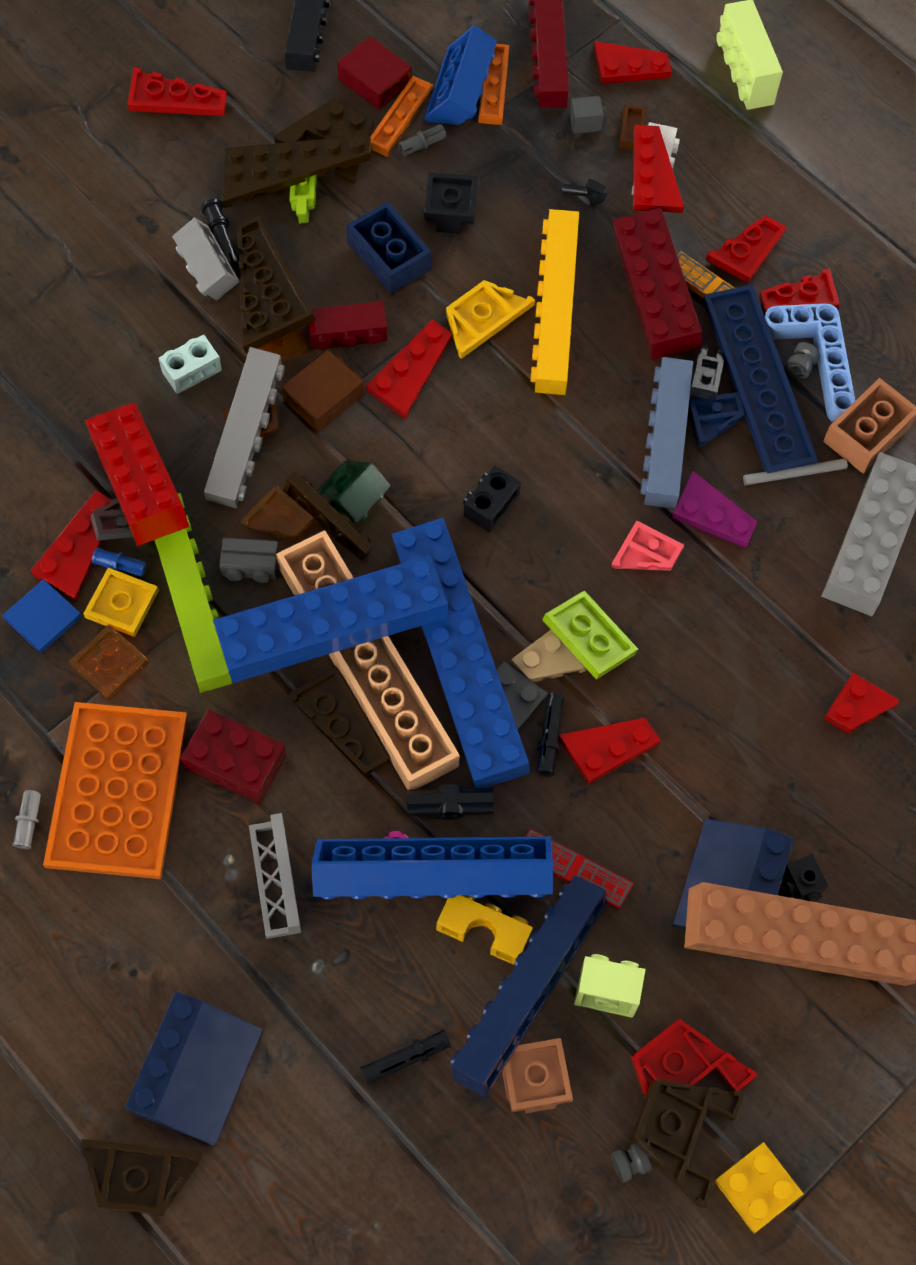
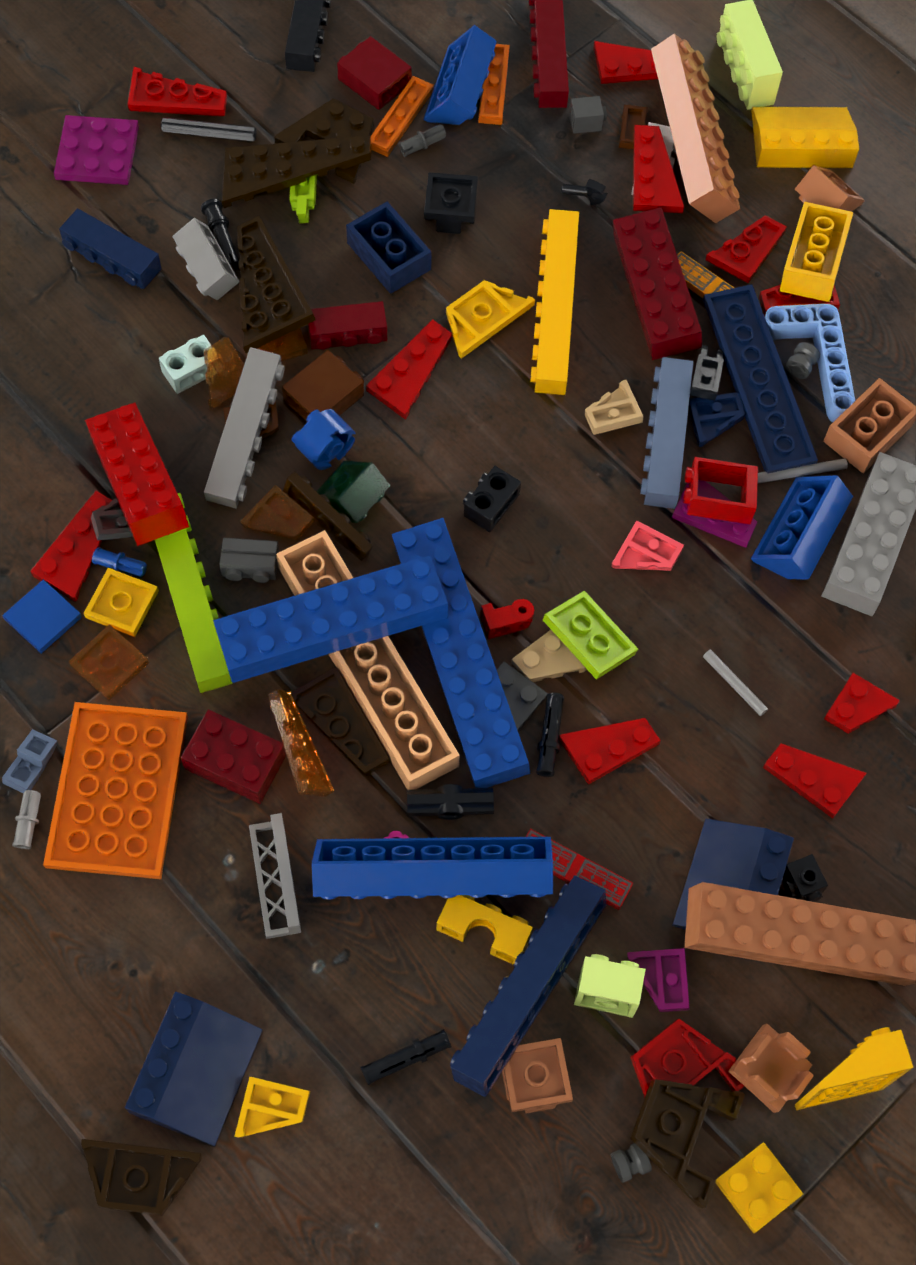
(31, 761): none -> sand blue slope
(96, 150): none -> magenta plate
(110, 249): none -> dark blue brick
(208, 129): none -> axle
(223, 371): none -> clear orange wing
(270, 1106): none -> yellow wing
(299, 748): none -> clear orange wing
(324, 438): none -> blue brick
(506, 619): none -> red leg
(614, 410): none -> tan wing
(664, 977): none -> magenta wing
(695, 129): none -> nougat brick
(724, 473): none -> red window
(735, 682): none -> light grey bar
(773, 1067): none -> nougat panel
(803, 526): none -> blue slope
(804, 137): none -> yellow slope
(814, 777): none -> red wing
(816, 251): none -> yellow brick
(827, 189): none -> nougat slope
(866, 1070): none -> yellow slope

